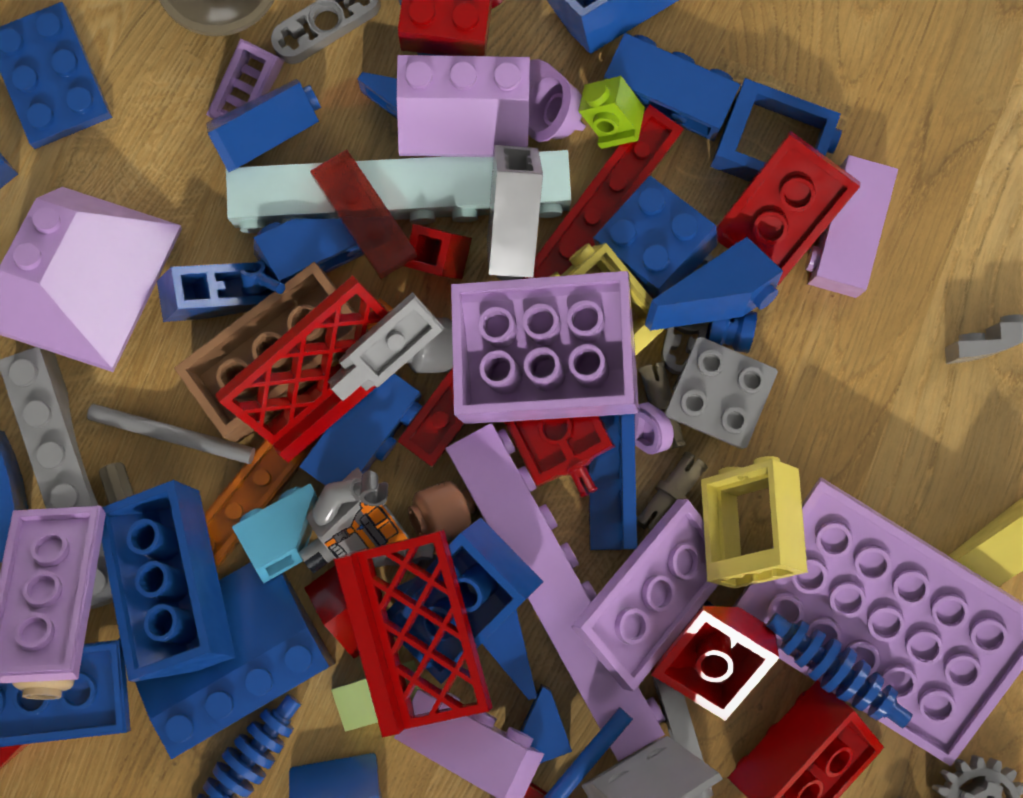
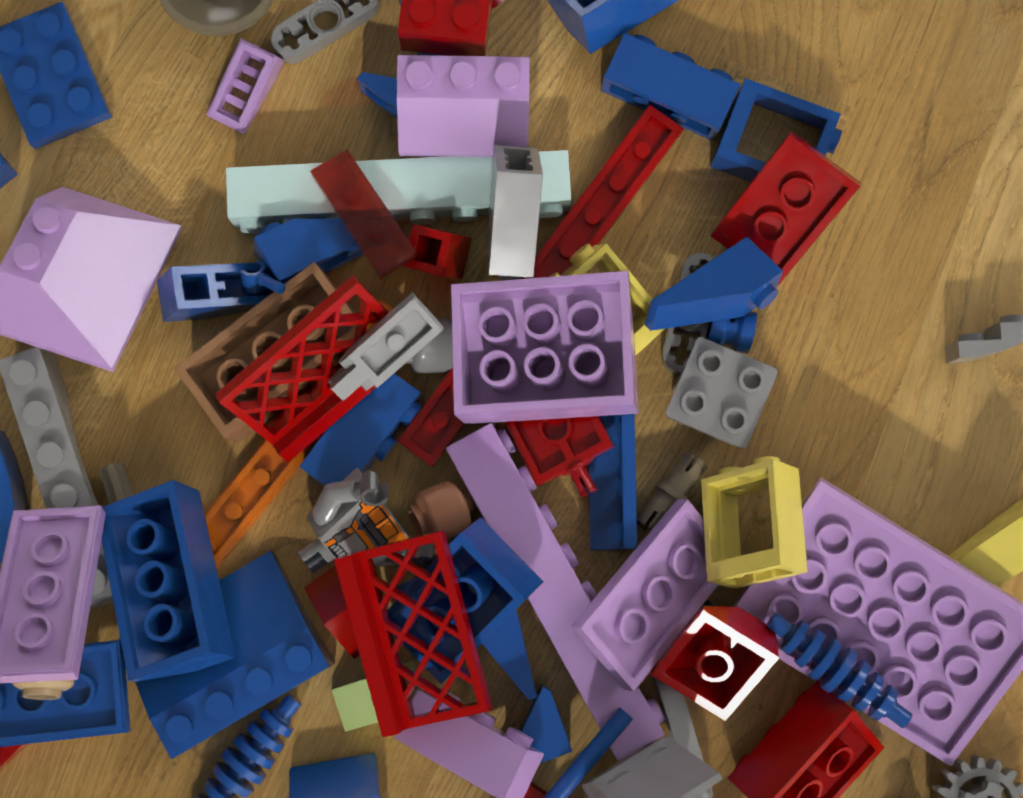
(171, 433): light grey bar -> none
(263, 123): blue slope -> none
(277, 532): medium azure slope -> none
(552, 104): lavender piece -> none
(612, 111): lime brick -> none
(652, 429): lavender tile -> none
(658, 237): blue brick -> none
(659, 395): dark tan pin -> none
(852, 238): lavender brick -> none

